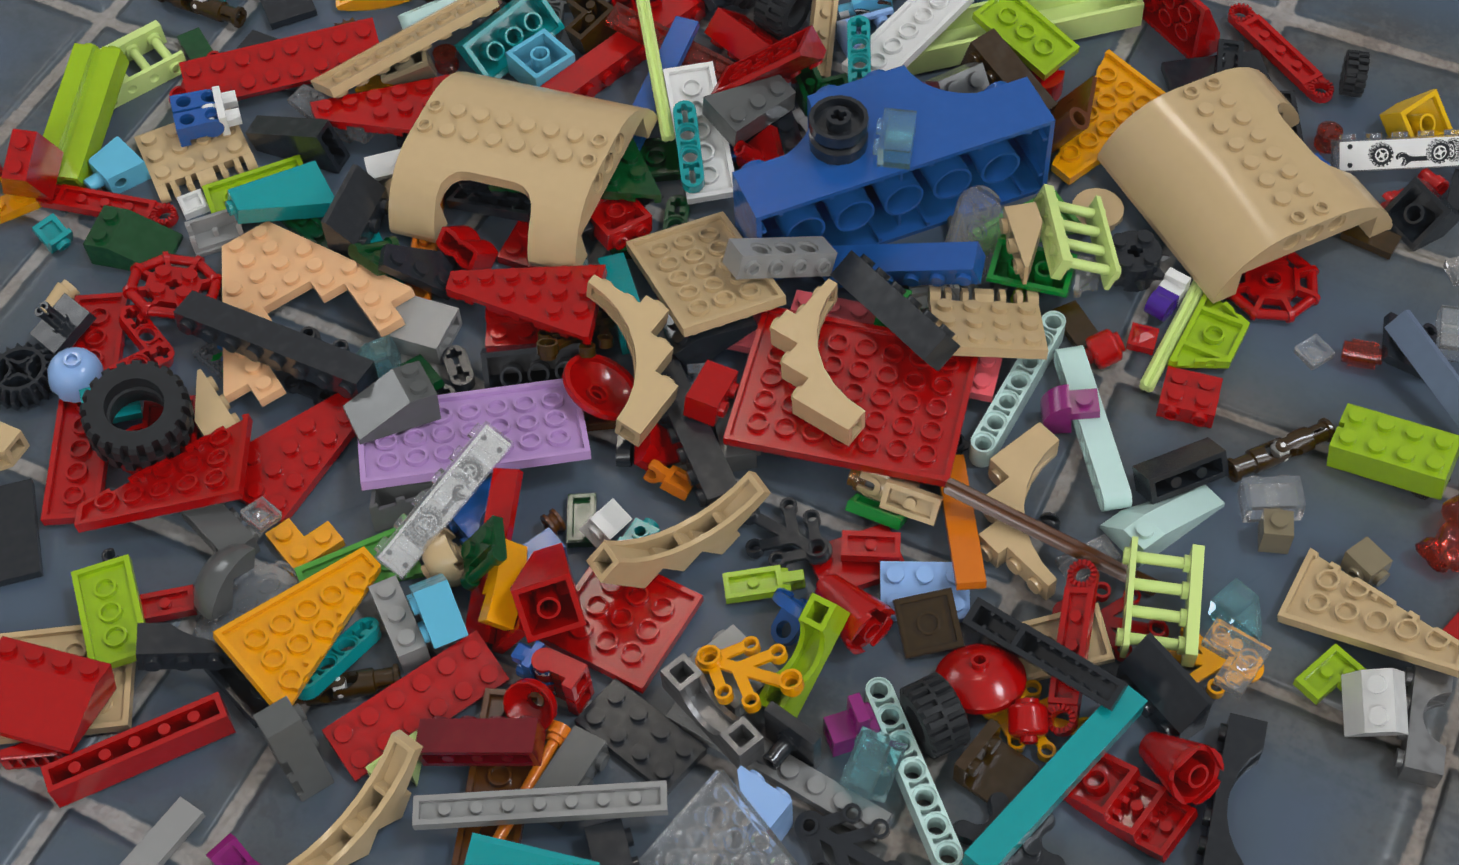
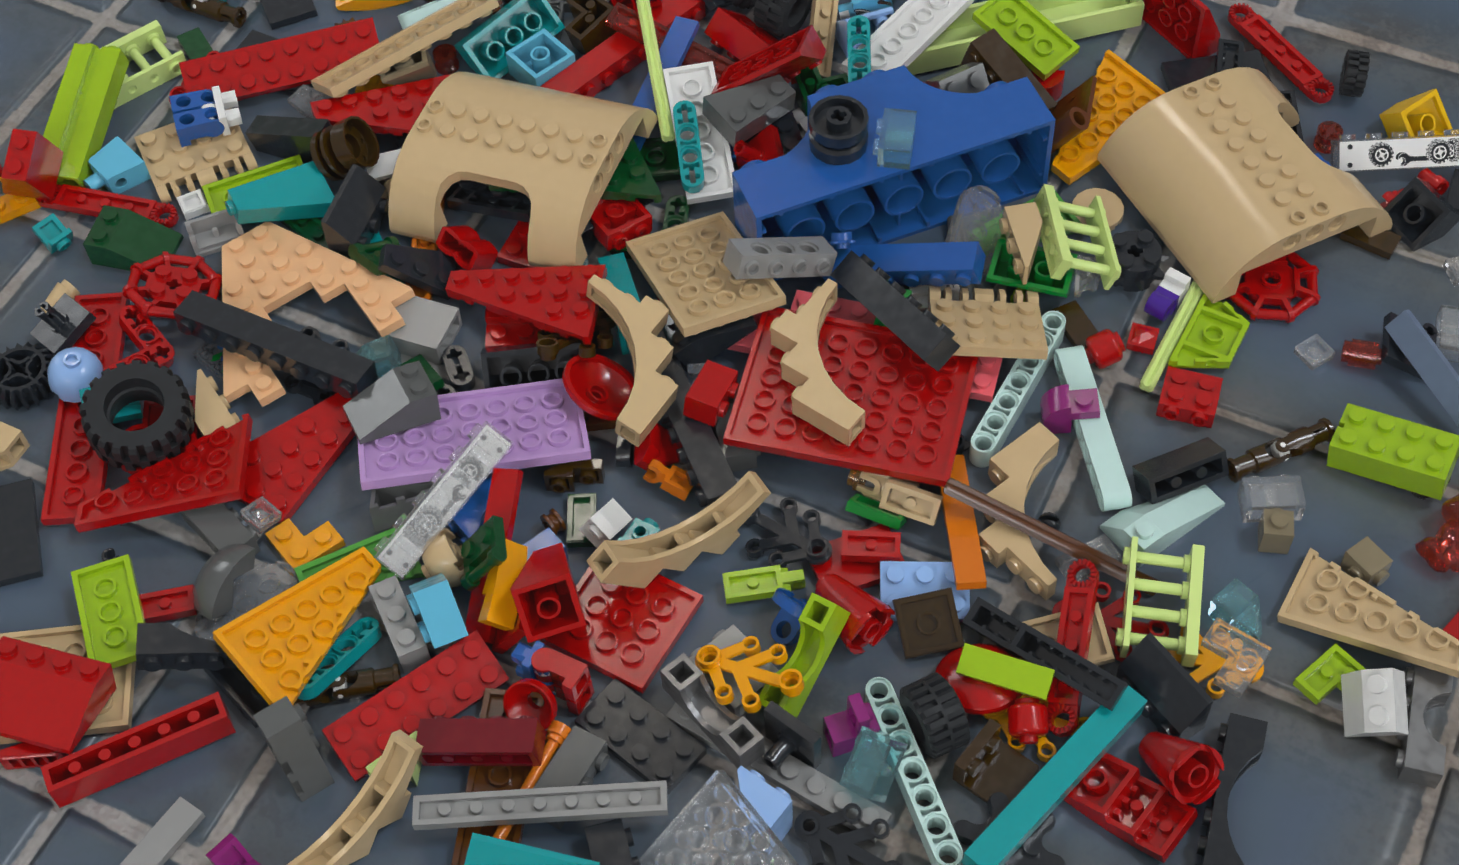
(343, 145): none -> dark brown wheel
(566, 475): none -> dark brown slope
(841, 240): none -> blue plate
(1005, 671): none -> lime tile

